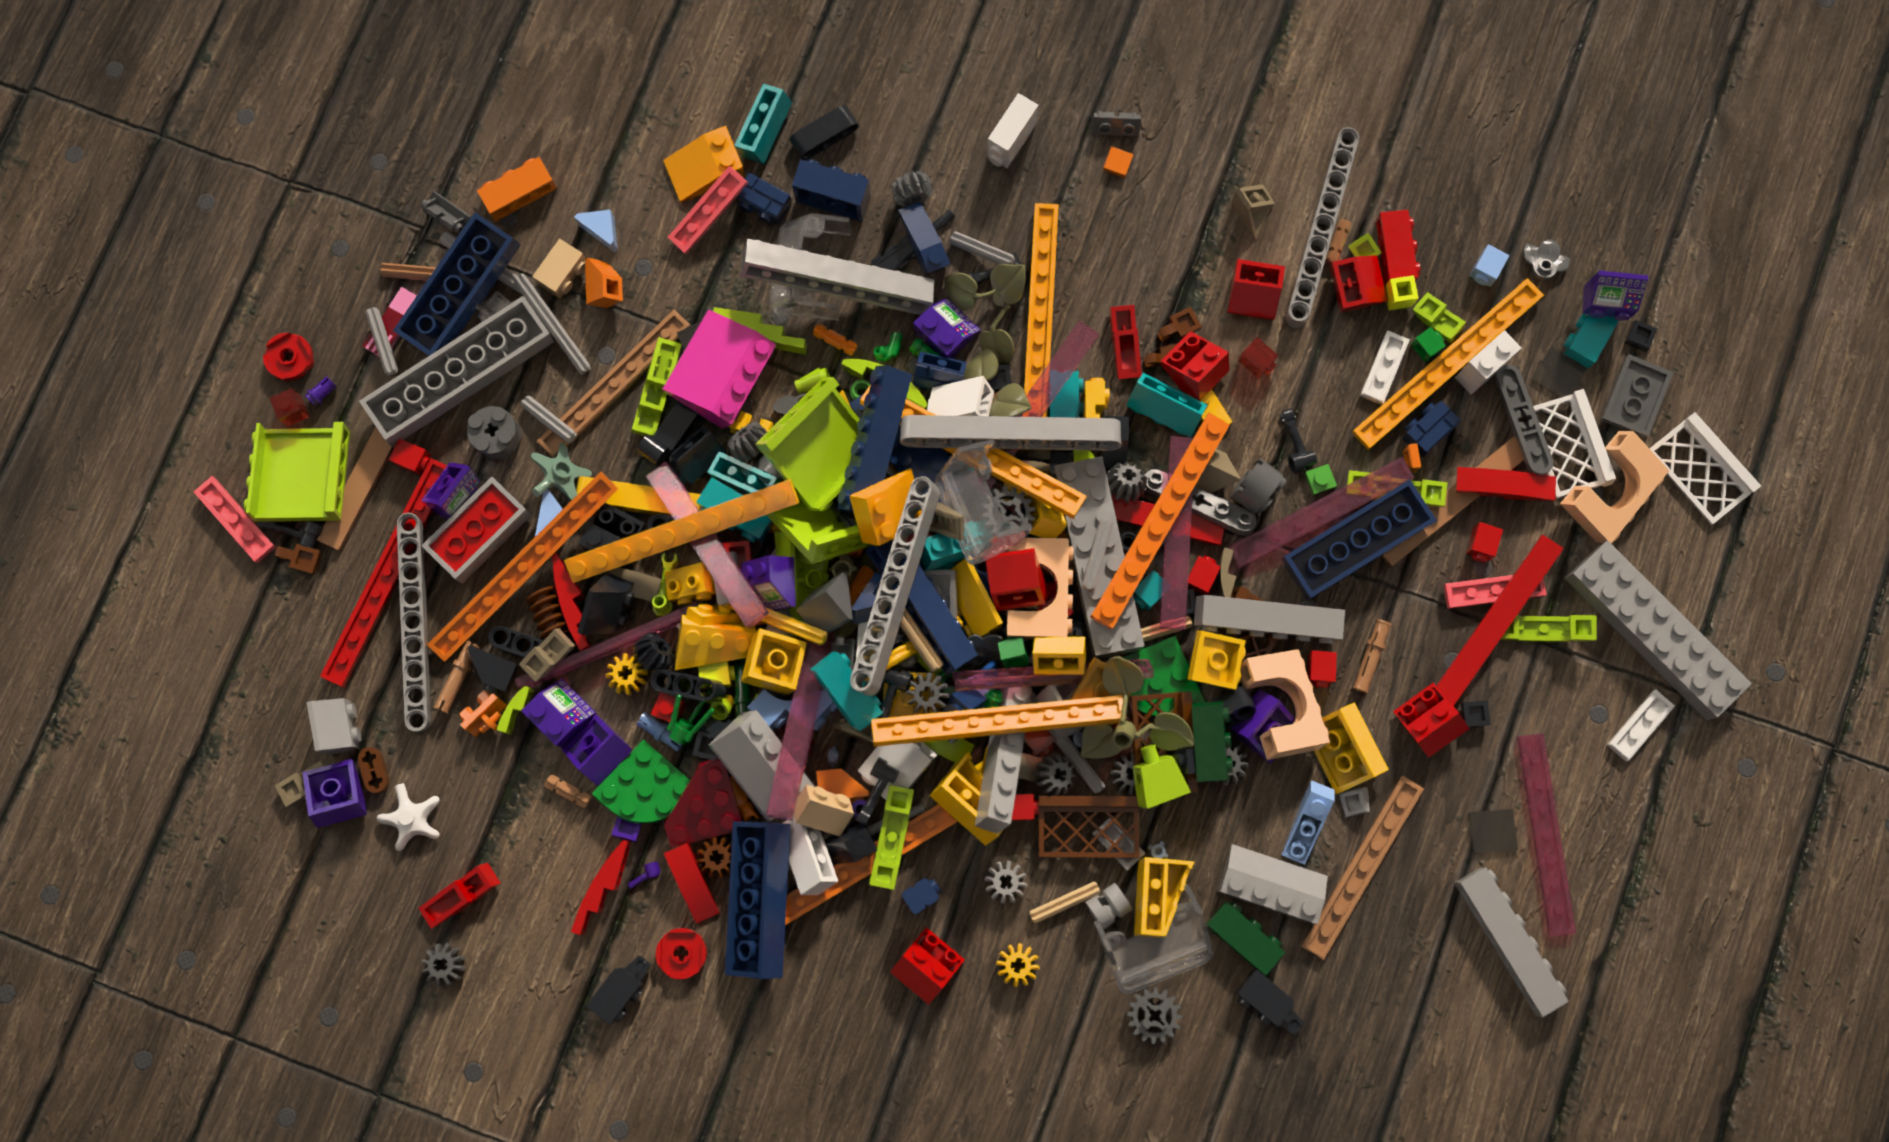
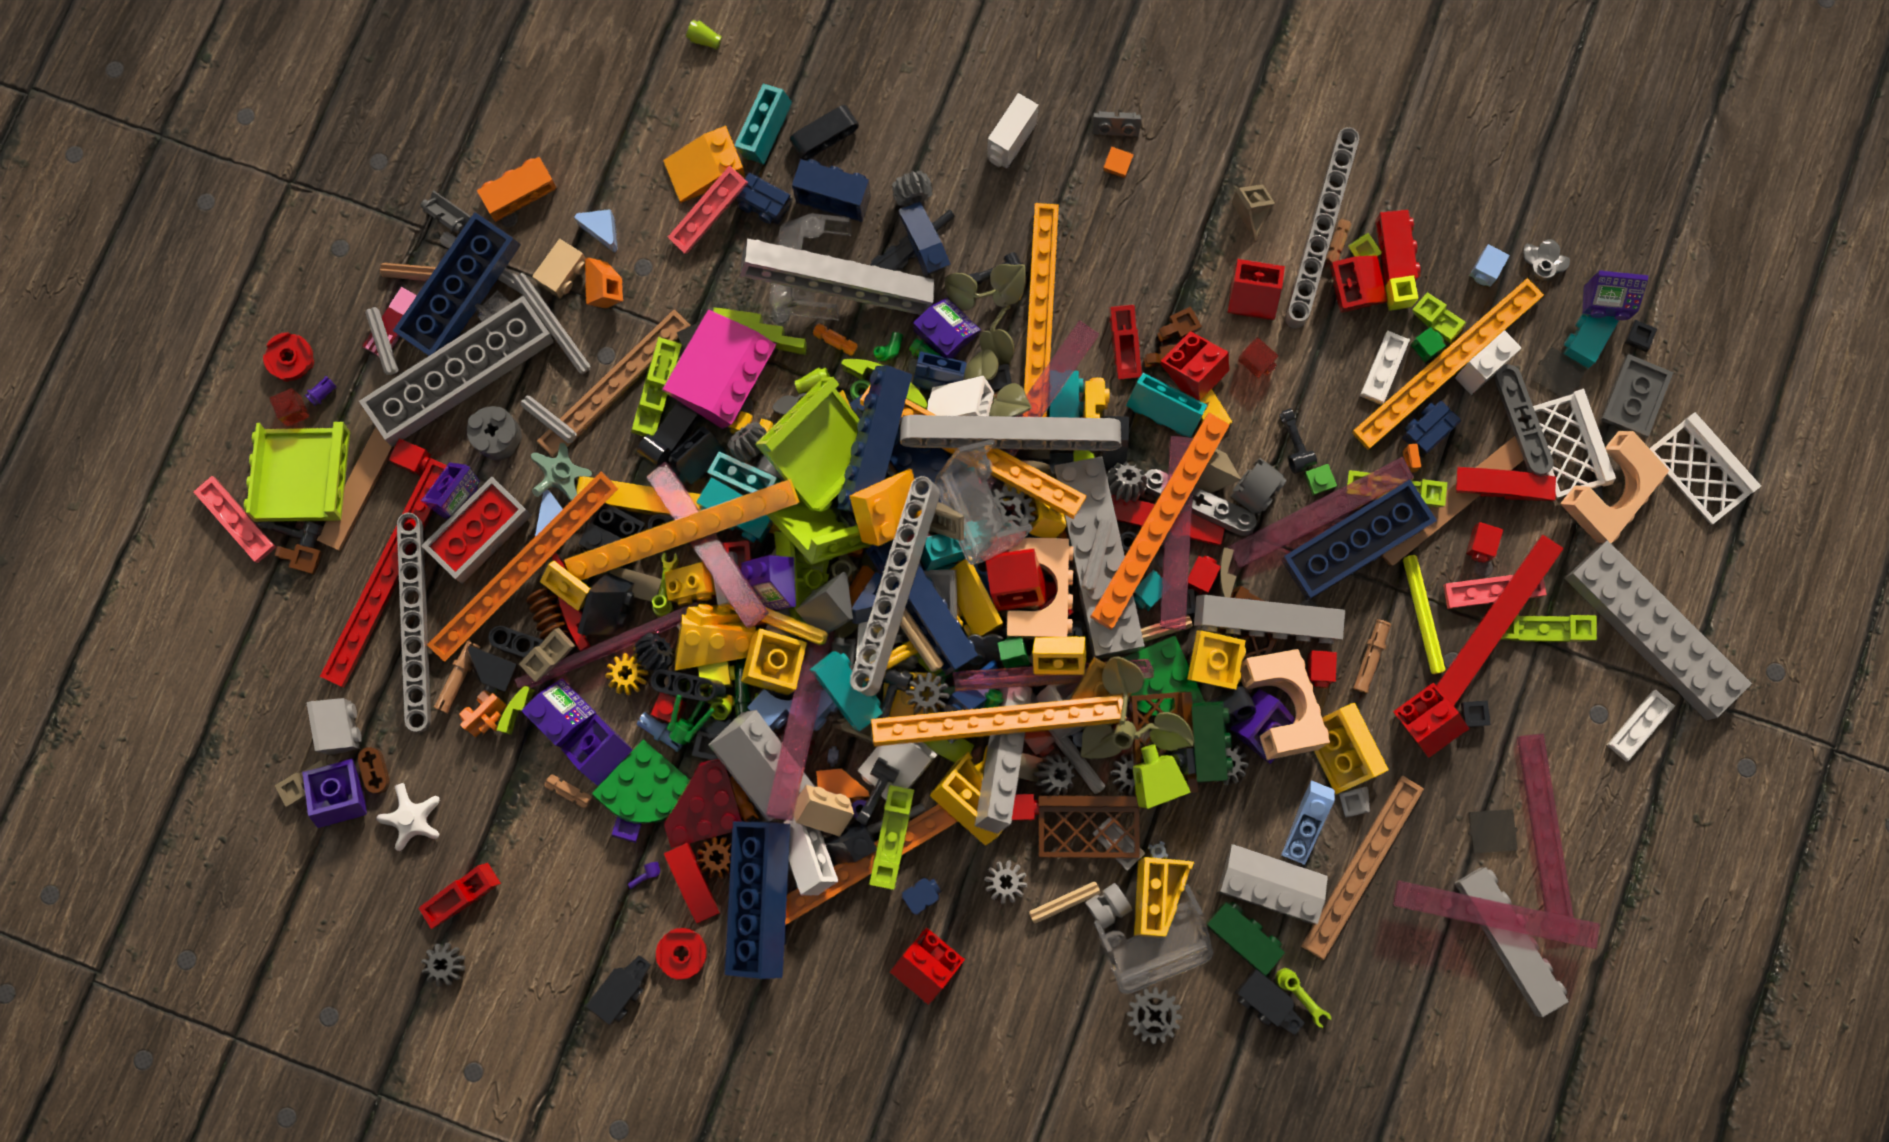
(565, 585): none -> yellow plate
(607, 878): red slope -> none
(703, 35): none -> lime cone
(981, 249): light grey axle -> none
(1023, 971): yellow gear -> none
(1282, 978): none -> lime brick
(1424, 614): none -> neon yellow axle
(1496, 914): none -> clear pink tile

